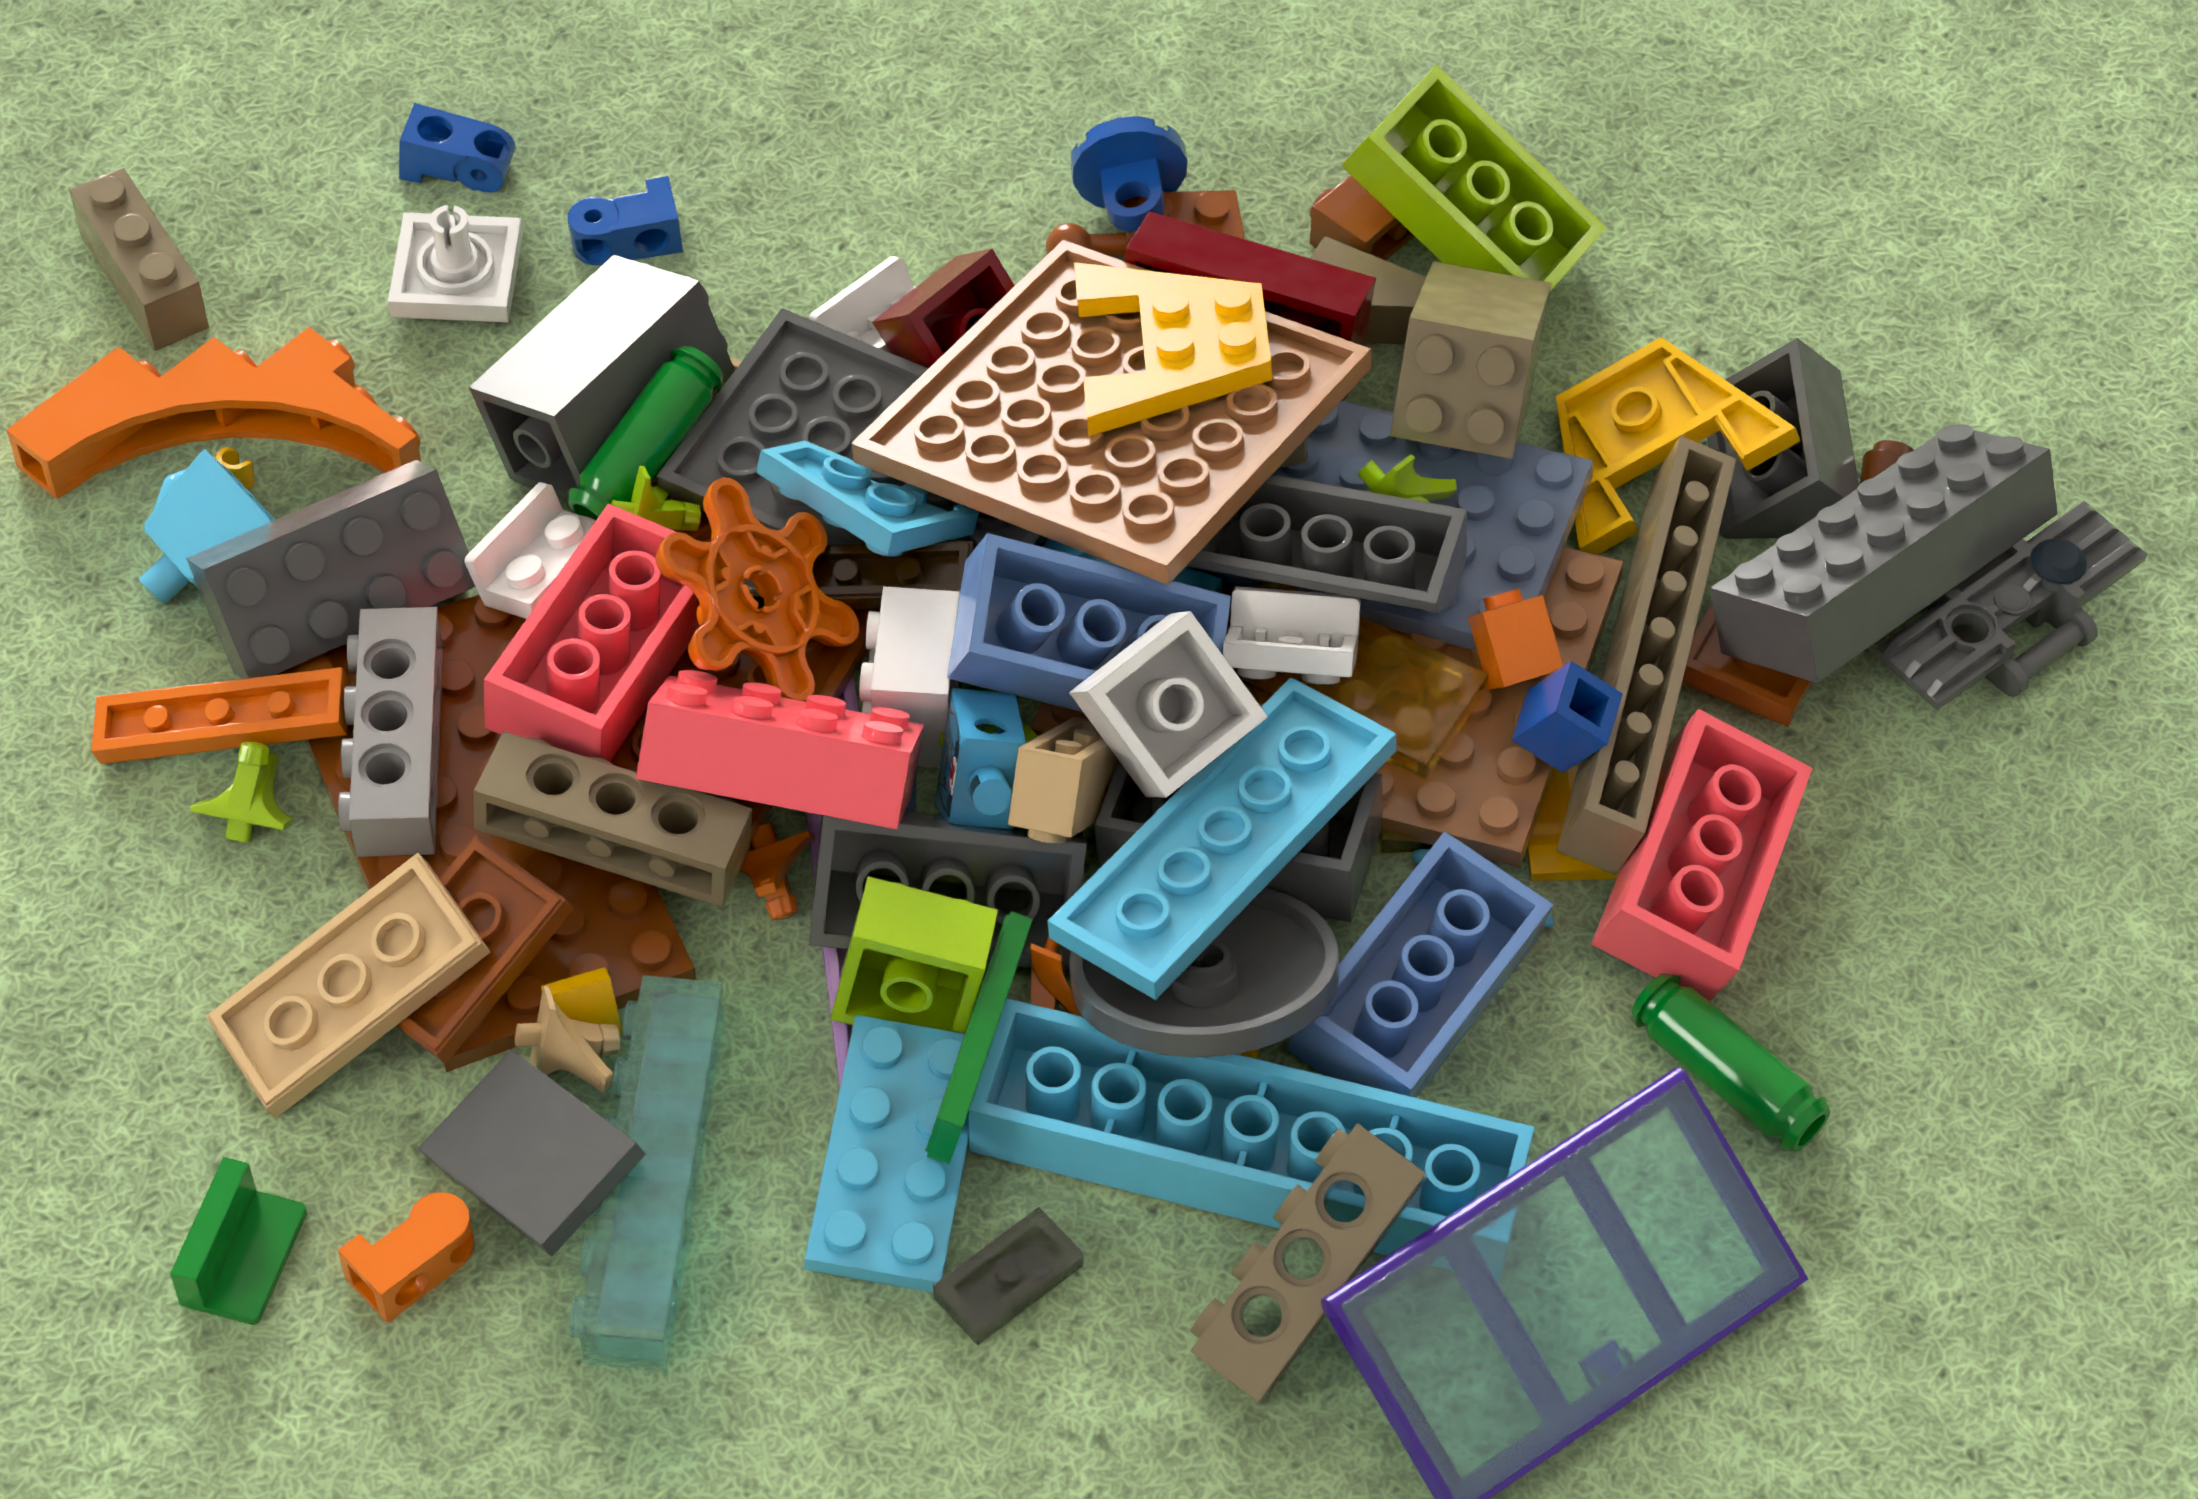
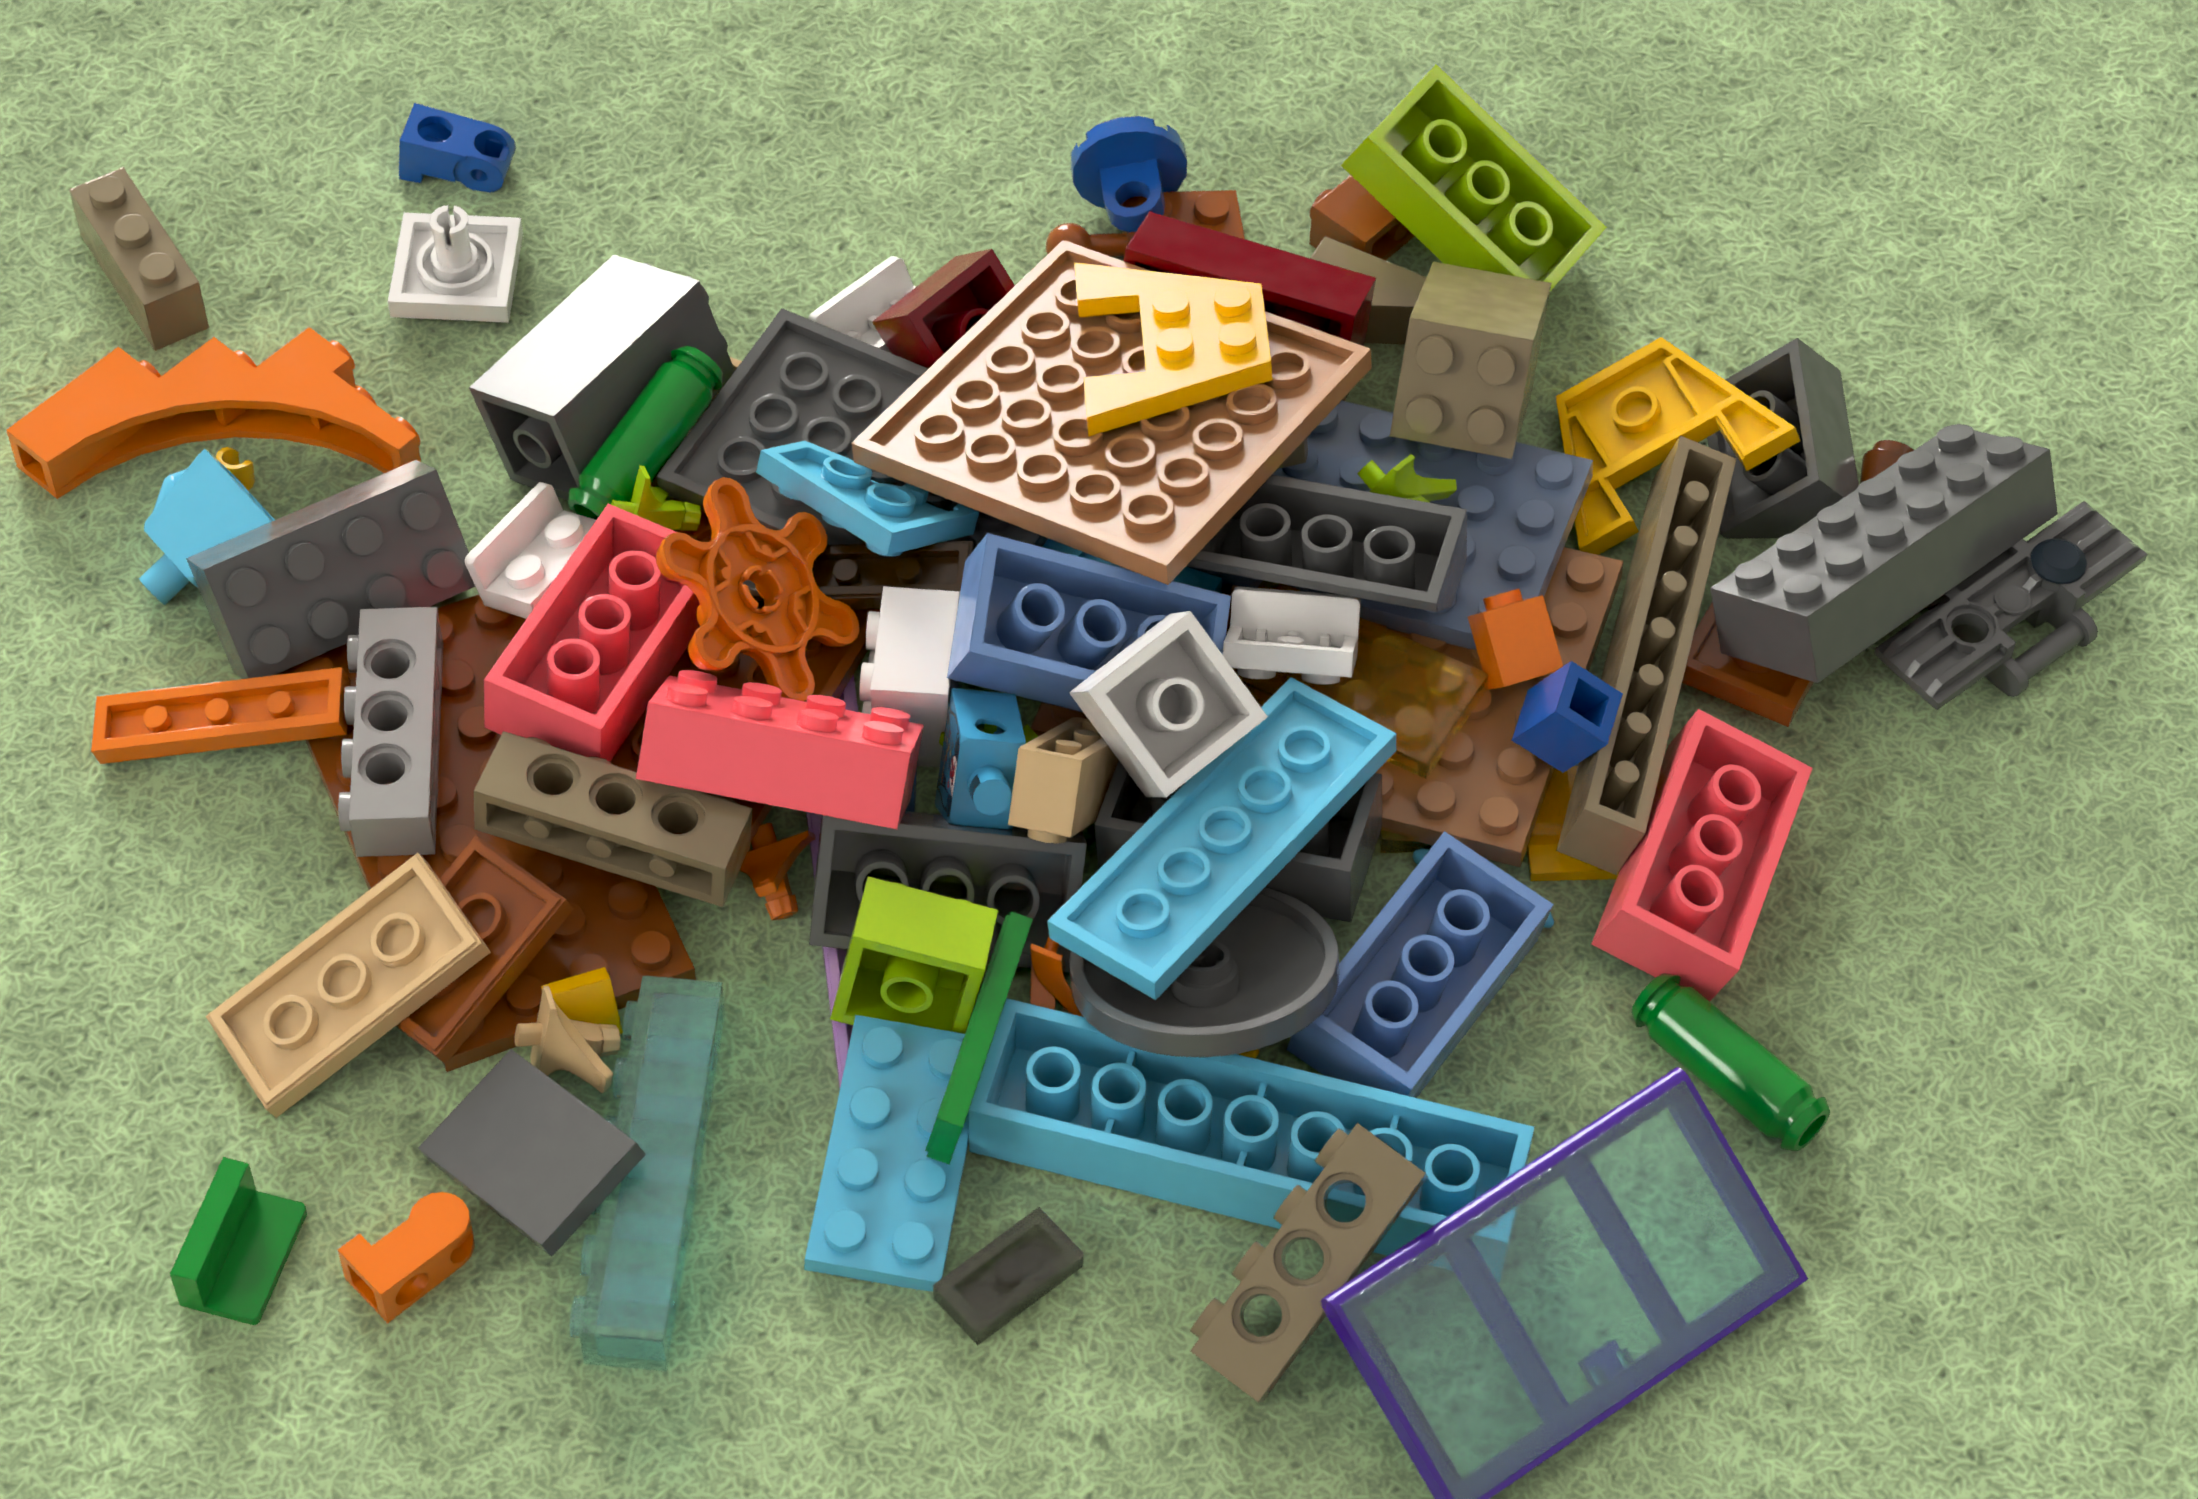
(250, 796): lime piece -> none
(627, 225): blue leg -> none

